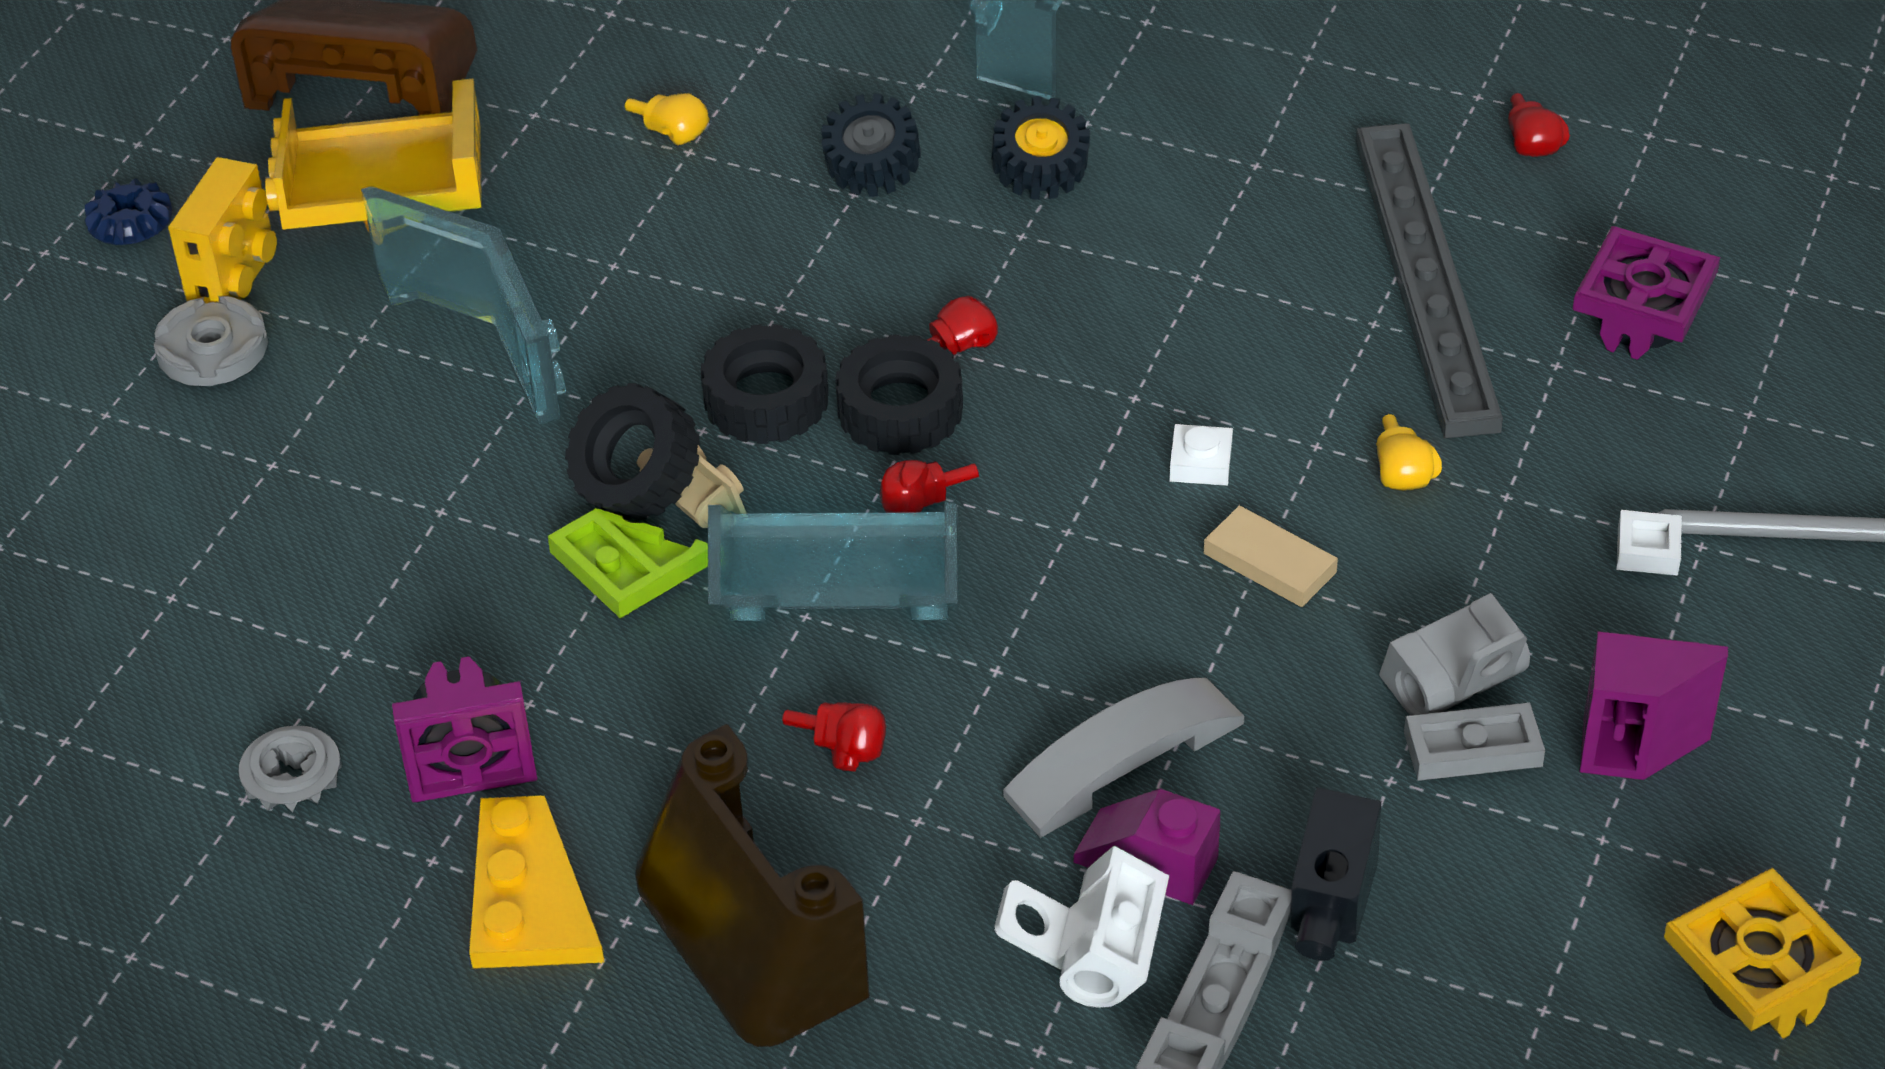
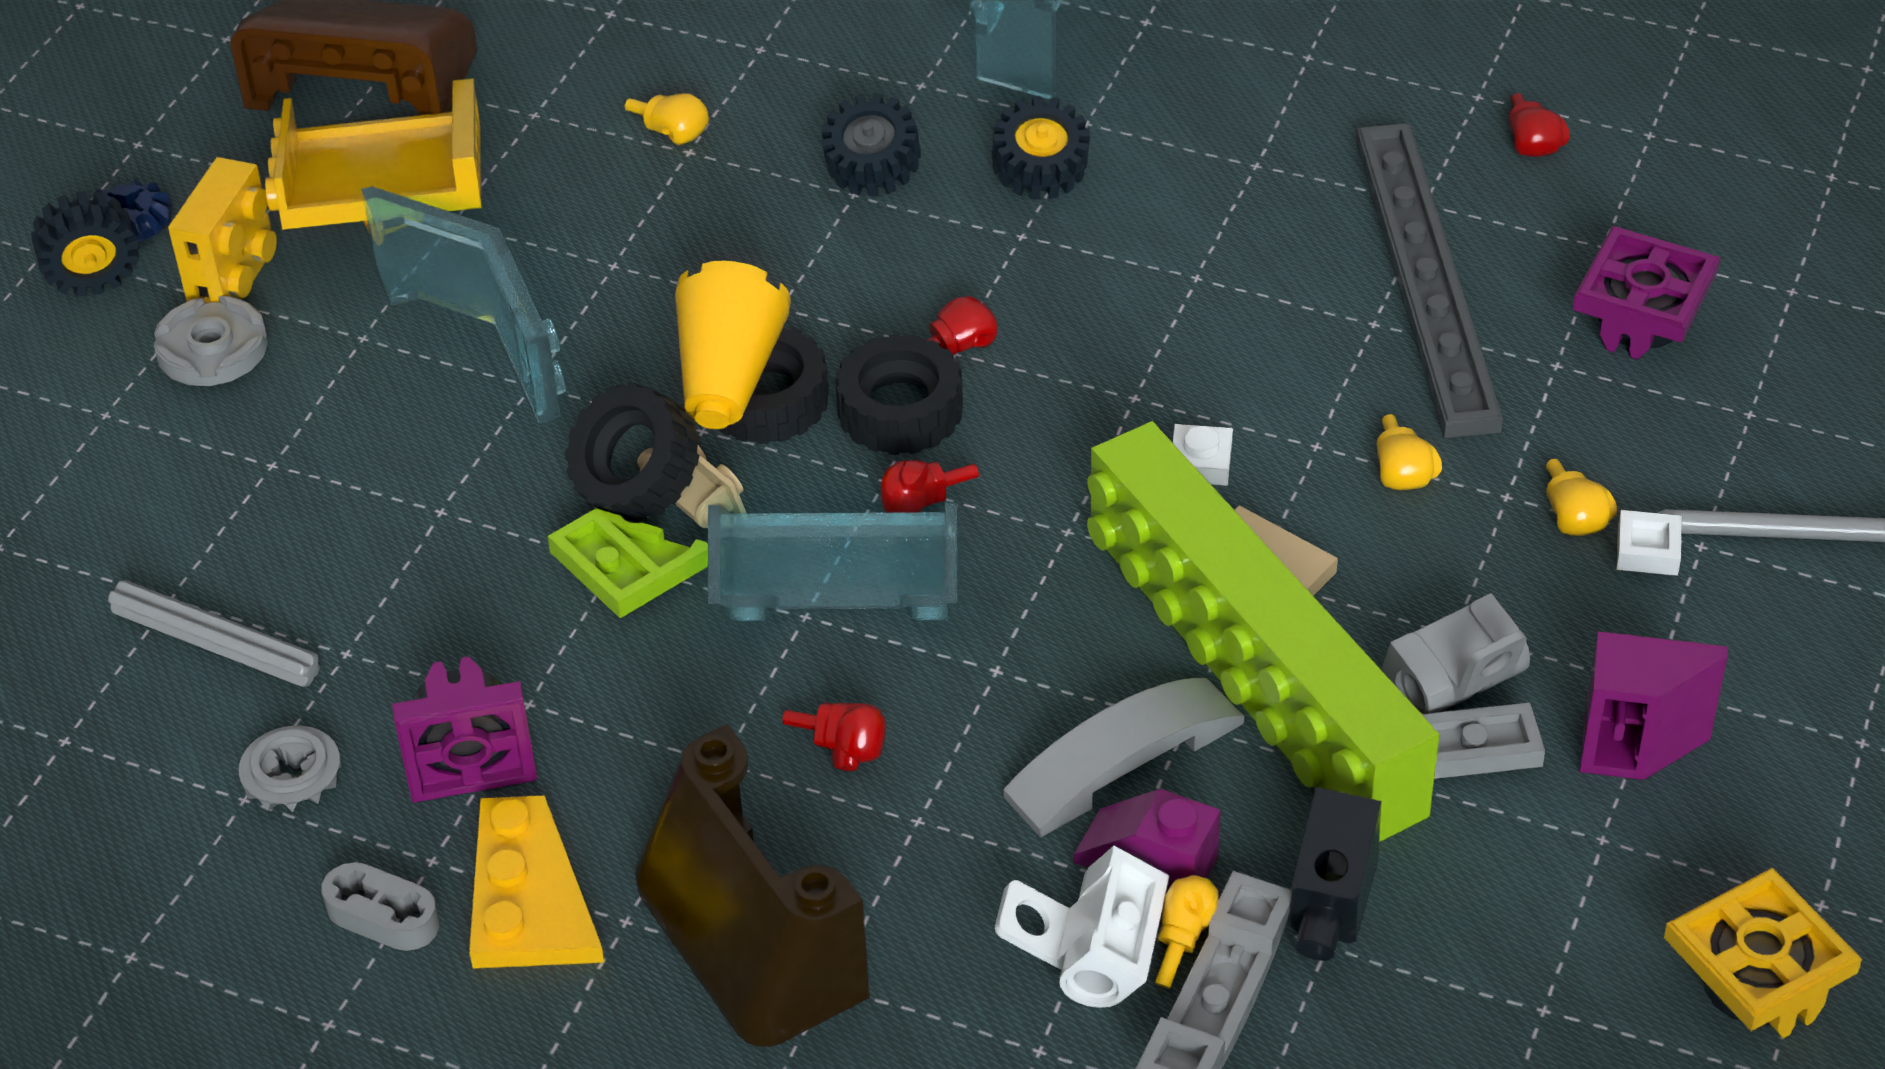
(84, 243): none -> black wheel
(214, 633): none -> light grey axle
(383, 901): none -> light grey beam
(725, 337): none -> yellow cone
(1184, 915): none -> yellow piece
(1259, 629): none -> lime brick
(1579, 503): none -> yellow piece

